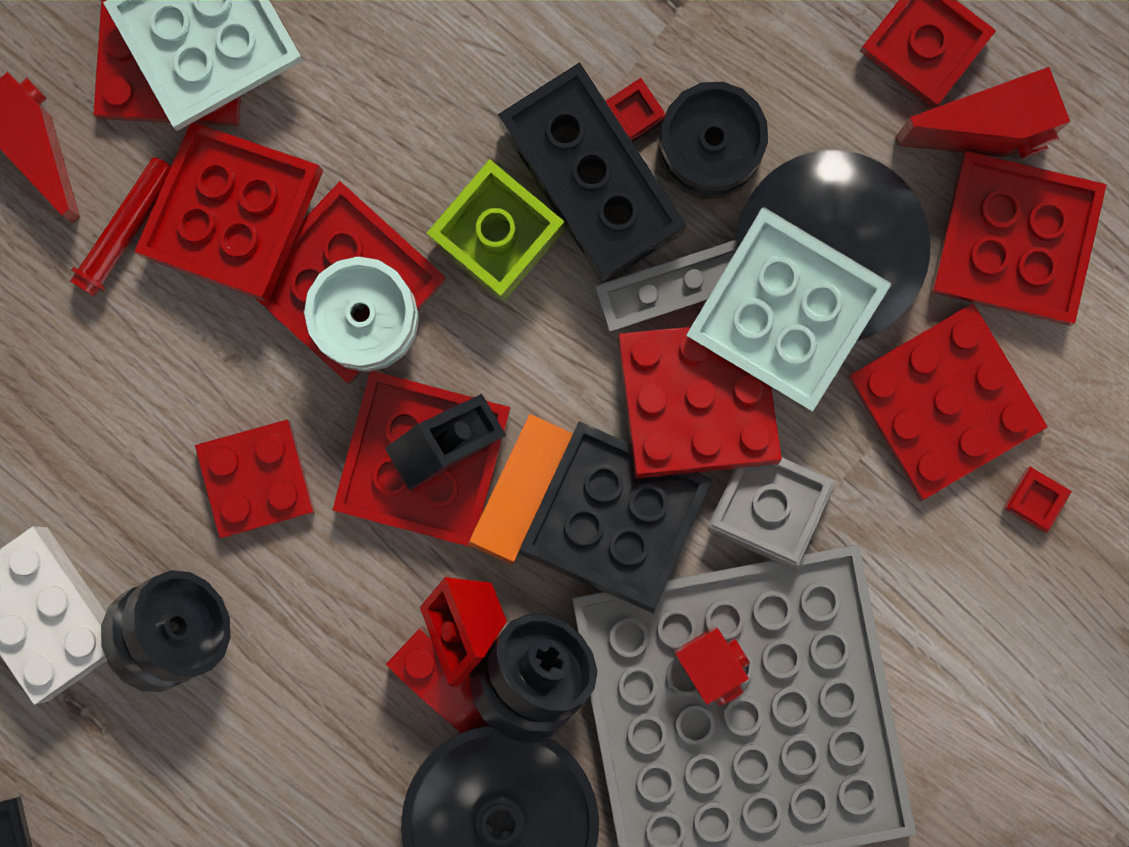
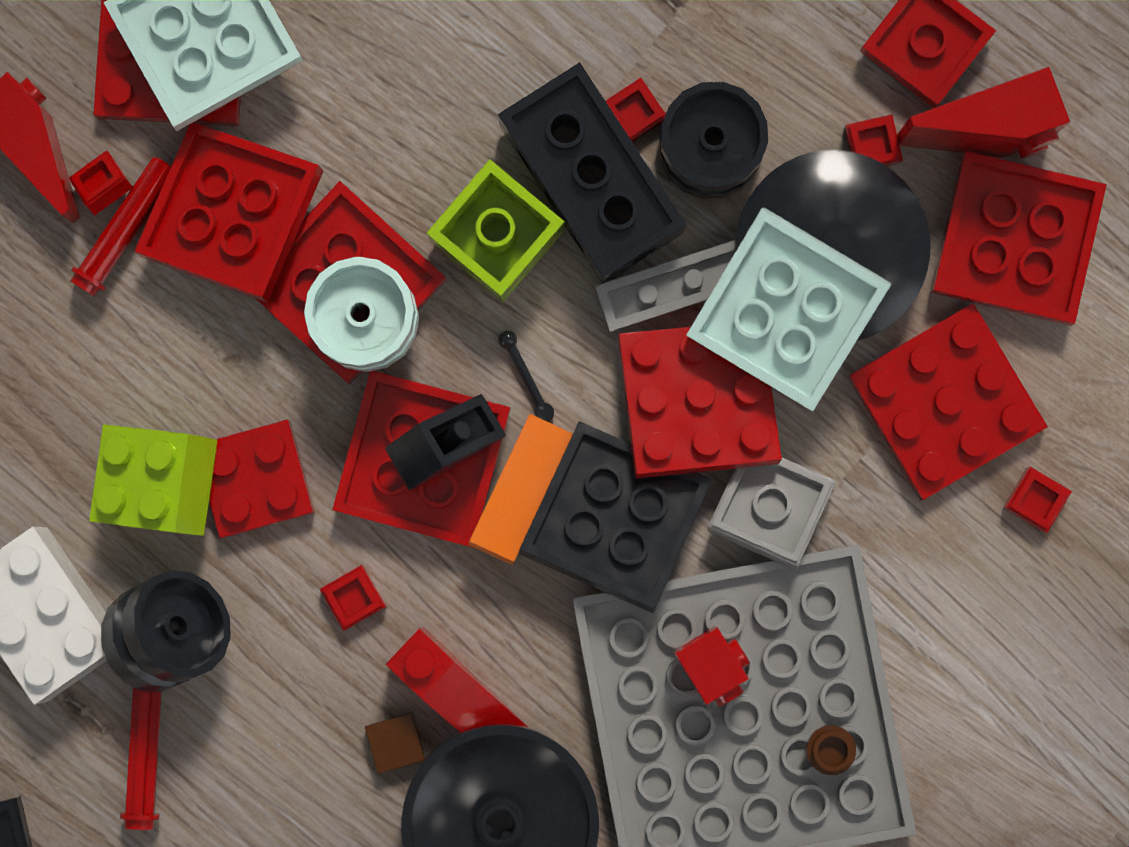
(100, 182): none -> red tile
(142, 761): none -> red axle
(153, 479): none -> lime brick
(353, 597): none -> red tile
(395, 743): none -> reddish brown tile
(463, 624): red slope -> none
(508, 341): none -> black hinge
(533, 678): black wheel -> none
(831, 750): none -> reddish brown plate
(875, 139): none -> red tile

